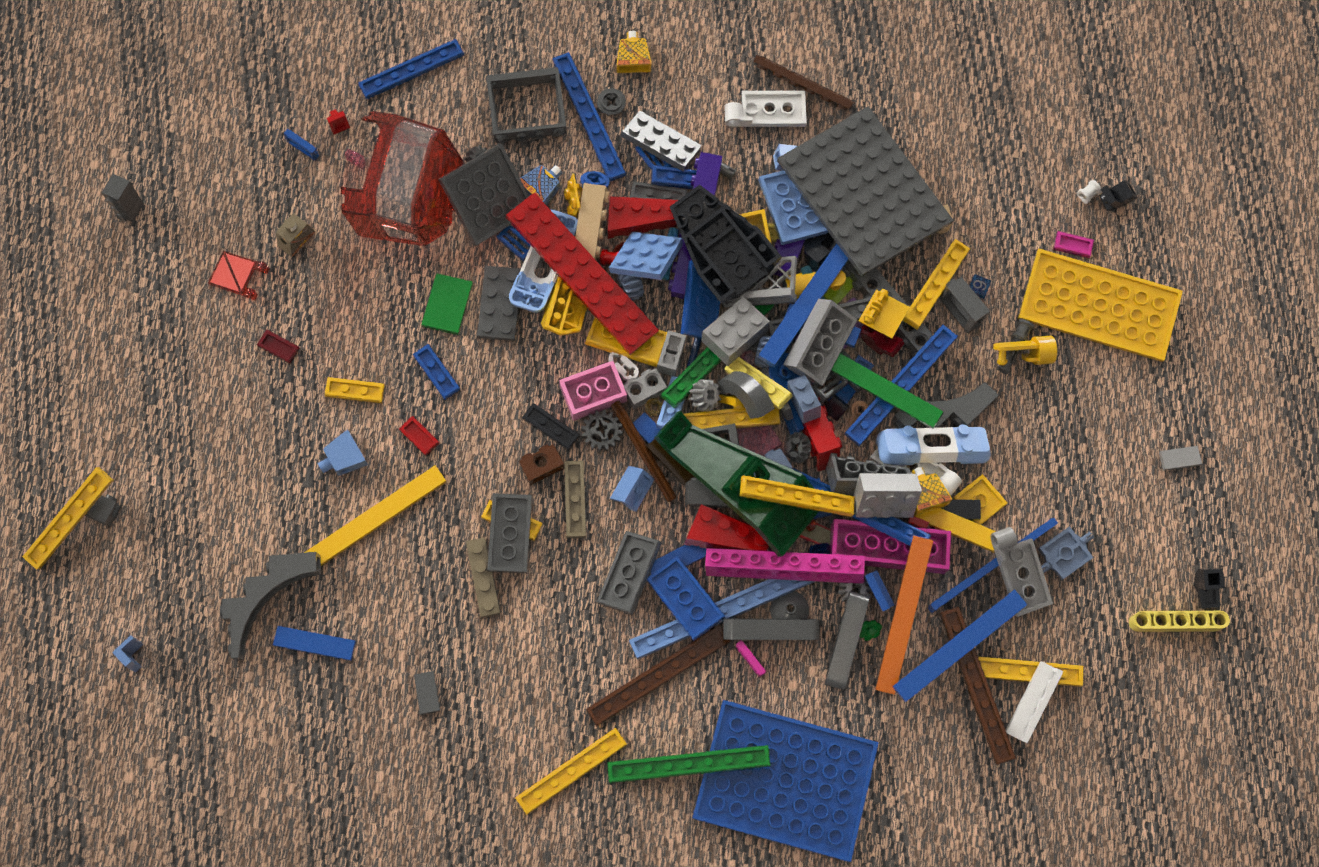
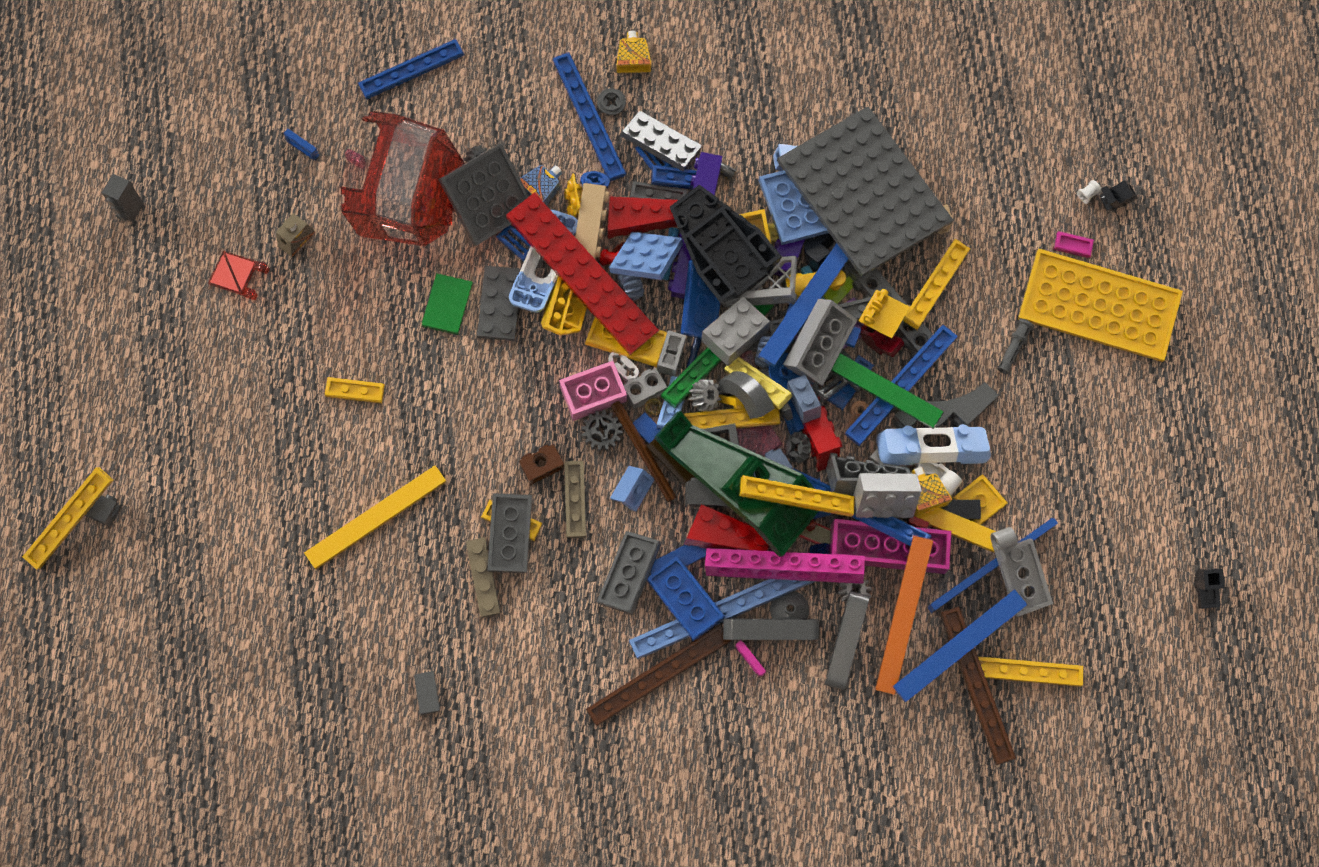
(126, 650): medium blue panel -> none
(259, 590): dark grey arch -> none
(278, 346): dark red tile -> none
(314, 643): blue tile -> none
(337, 121): red tile -> none
(342, 455): medium blue torso -> none
(419, 435): red tile -> none
(436, 371): blue tile -> none
(526, 78): dark grey window -> none
(550, 426): black tile -> none
(571, 771): yellow tile -> none
(689, 764): green tile -> none
(753, 113): white hinge -> none
(796, 79): reddish brown plate -> none
(807, 795): blue plate -> none
(836, 407): black tile -> none
(870, 630): green plant -> none
(879, 590): blue slope -> none
(964, 304): dark grey window -> none
(980, 285): clear blue tile -> none
(1034, 701): white fence -> none
(1041, 350): yellow piece -> none
(1065, 552): sand blue plate -> none
(1180, 458): light grey tile -> none
(1187, 617): light yellow beam -> none

